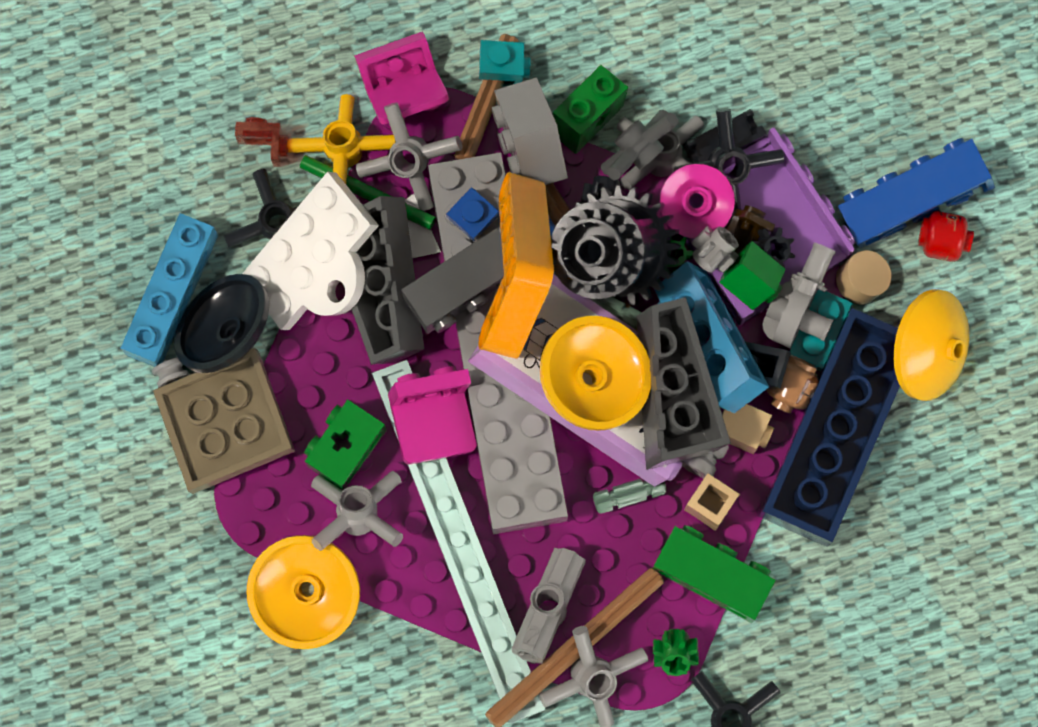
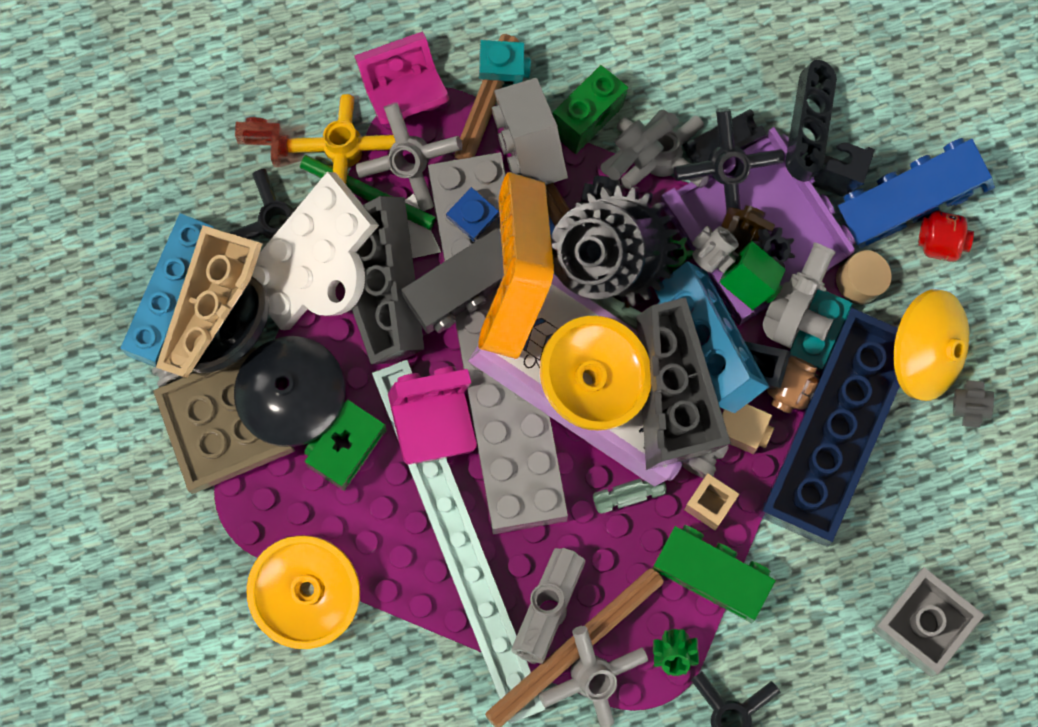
(212, 286): none -> tan wedge
(302, 409): none -> black dish
(356, 510): light grey bar -> none
(716, 194): dark pink dish -> none
(816, 122): none -> black beam
(844, 175): none -> black hinge
(928, 622): none -> light grey brick
(973, 403): none -> dark grey gear

